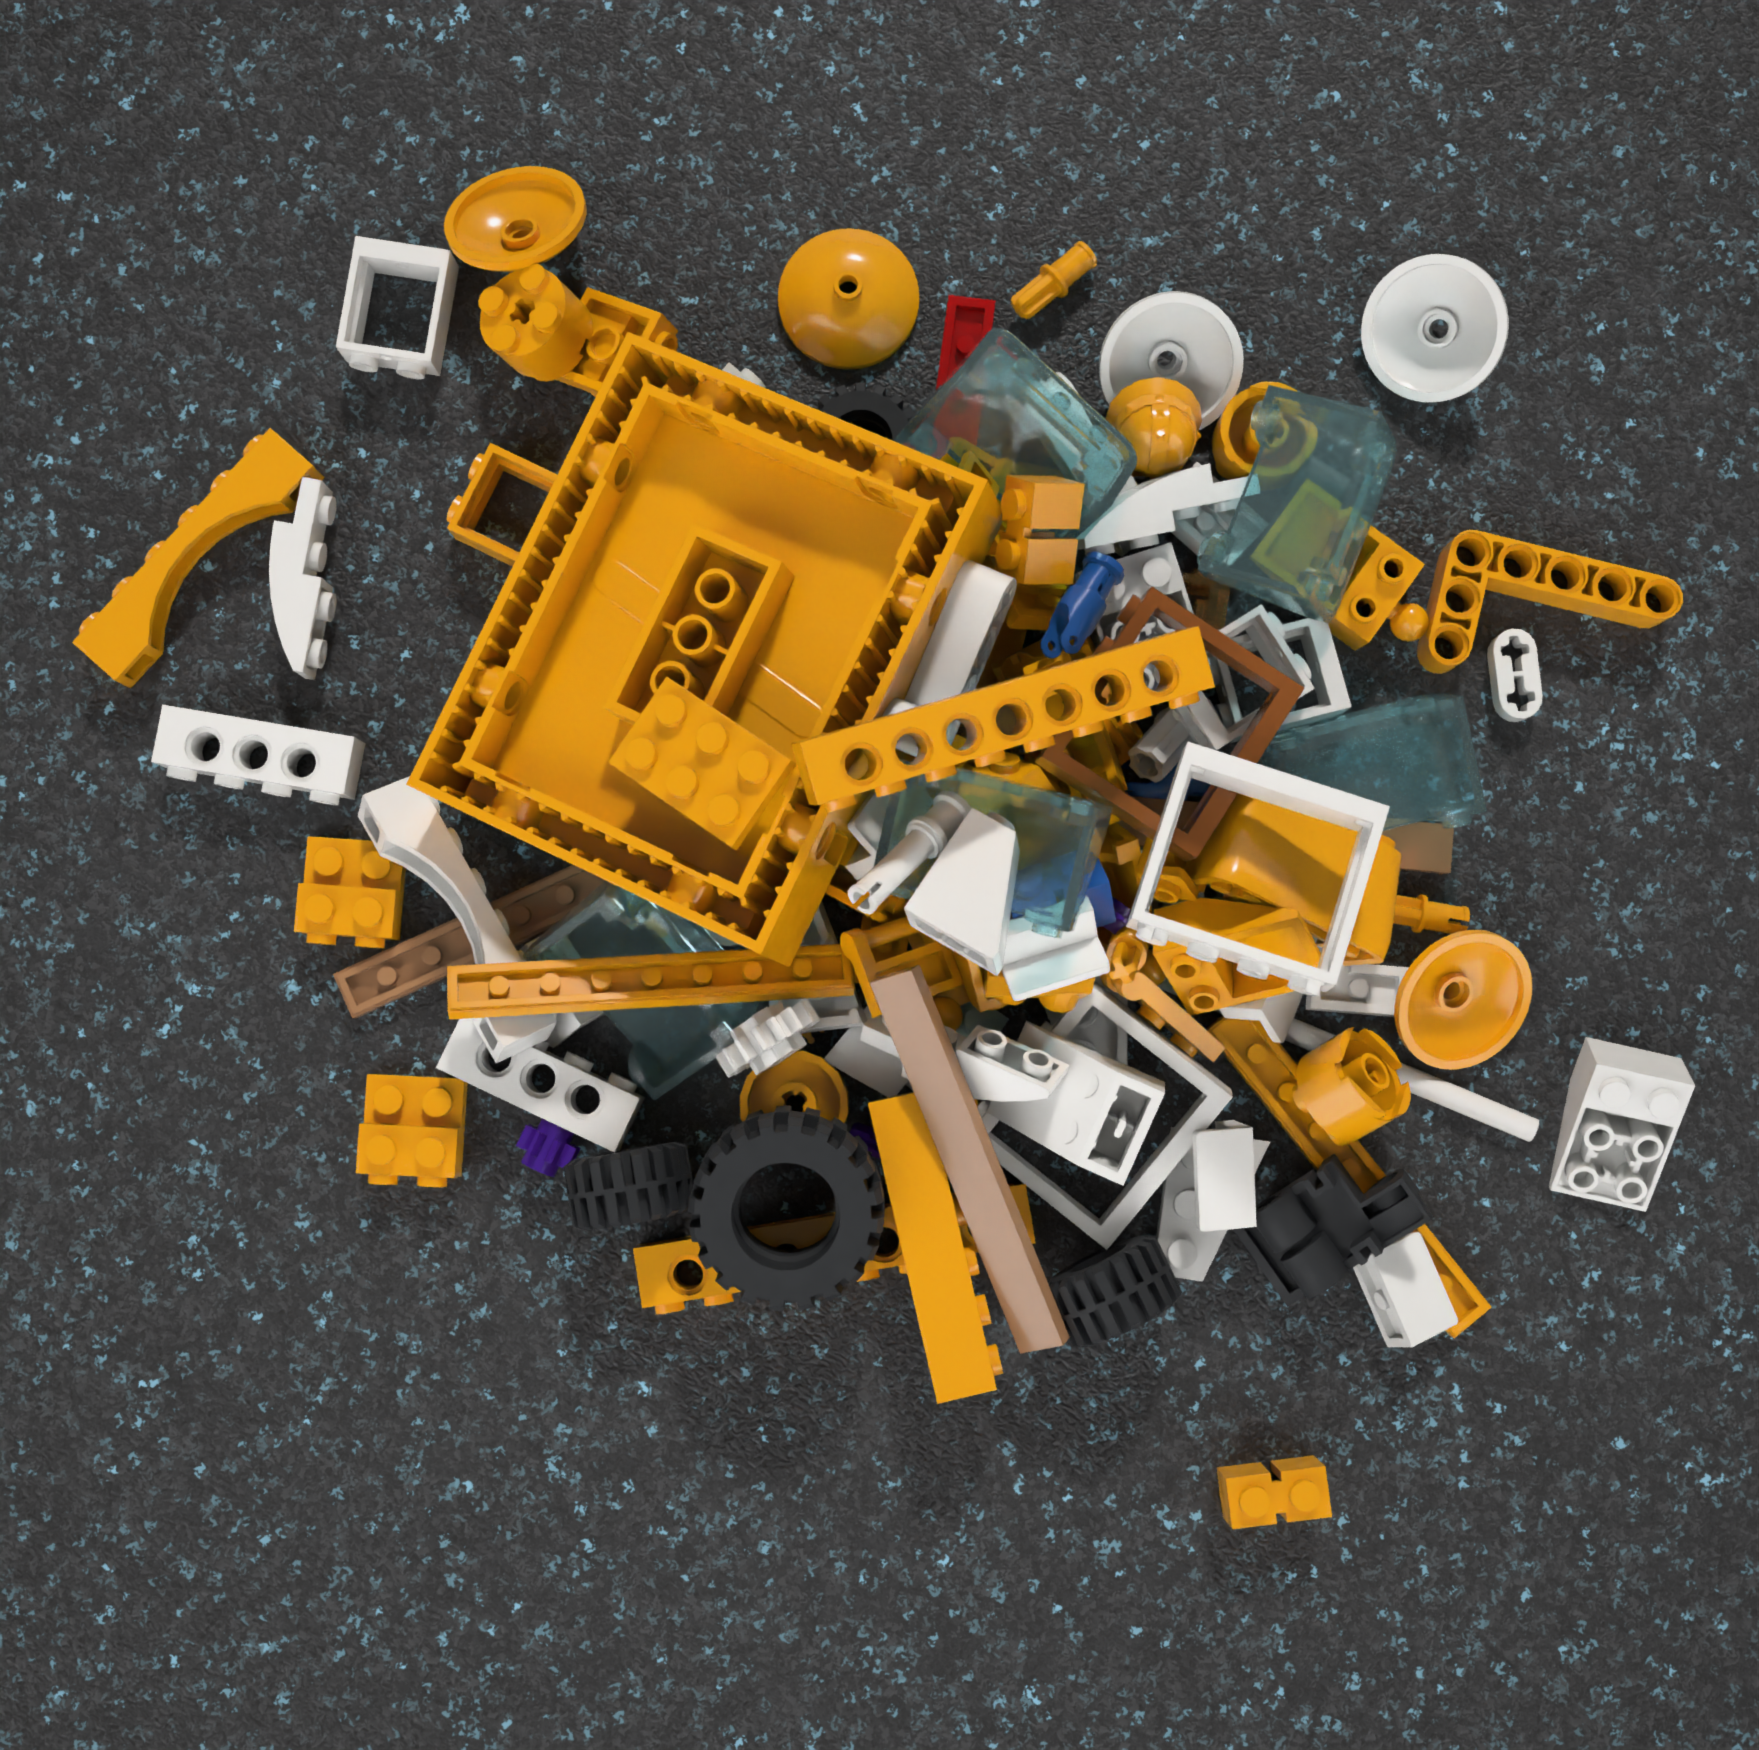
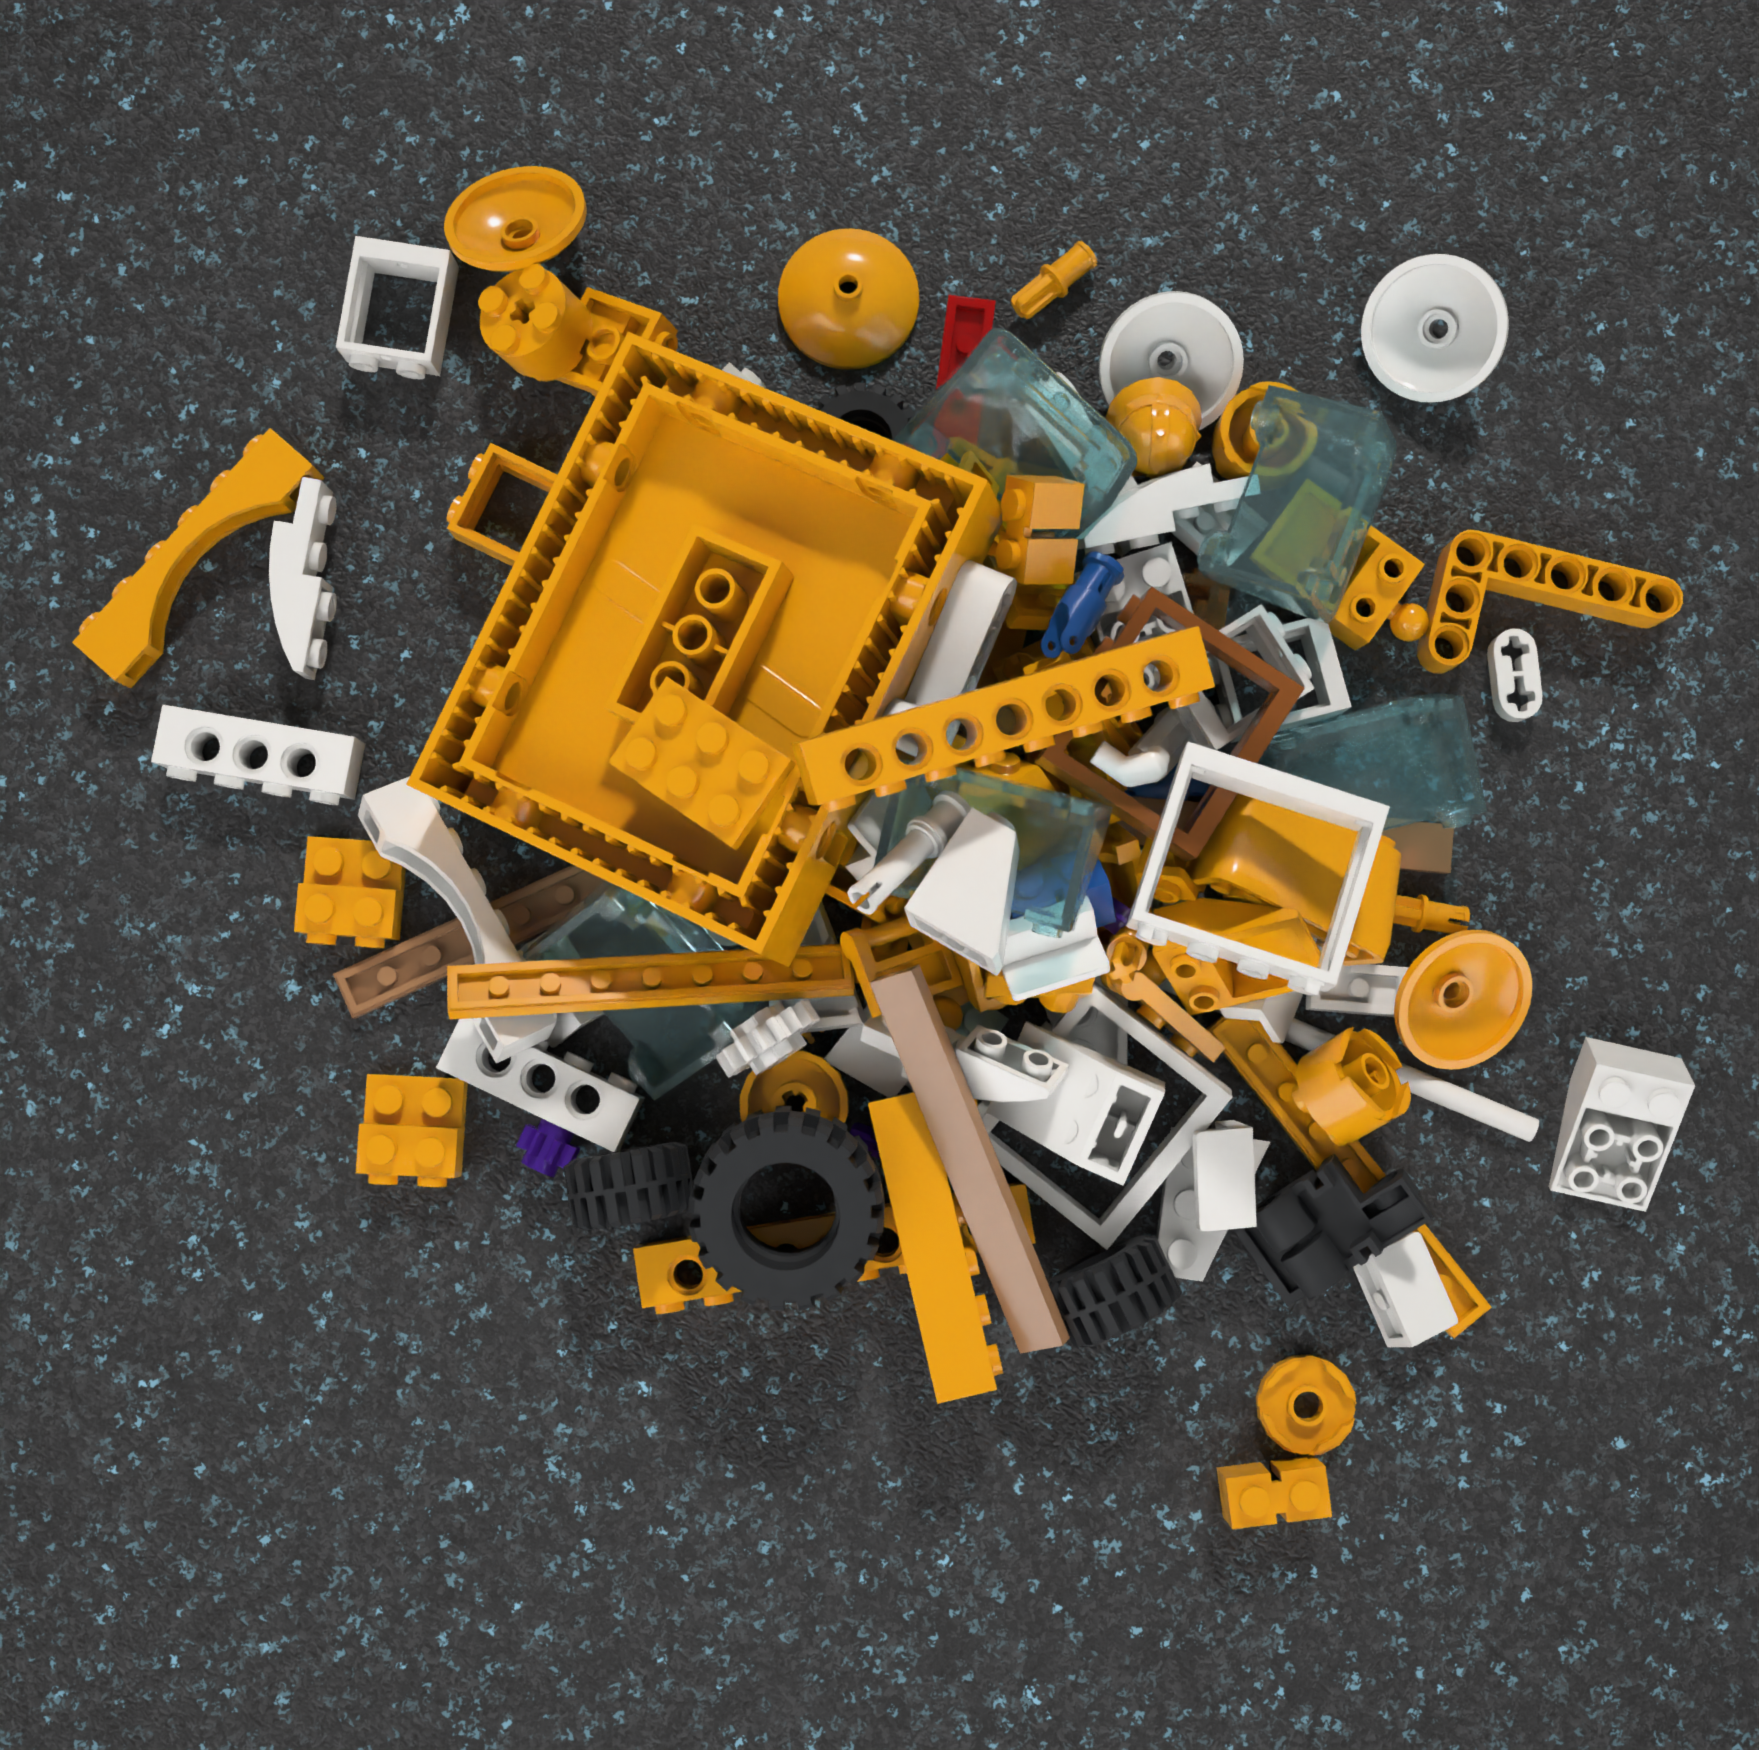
(1132, 769): none -> white arm
(1277, 1397): none -> light orange tile

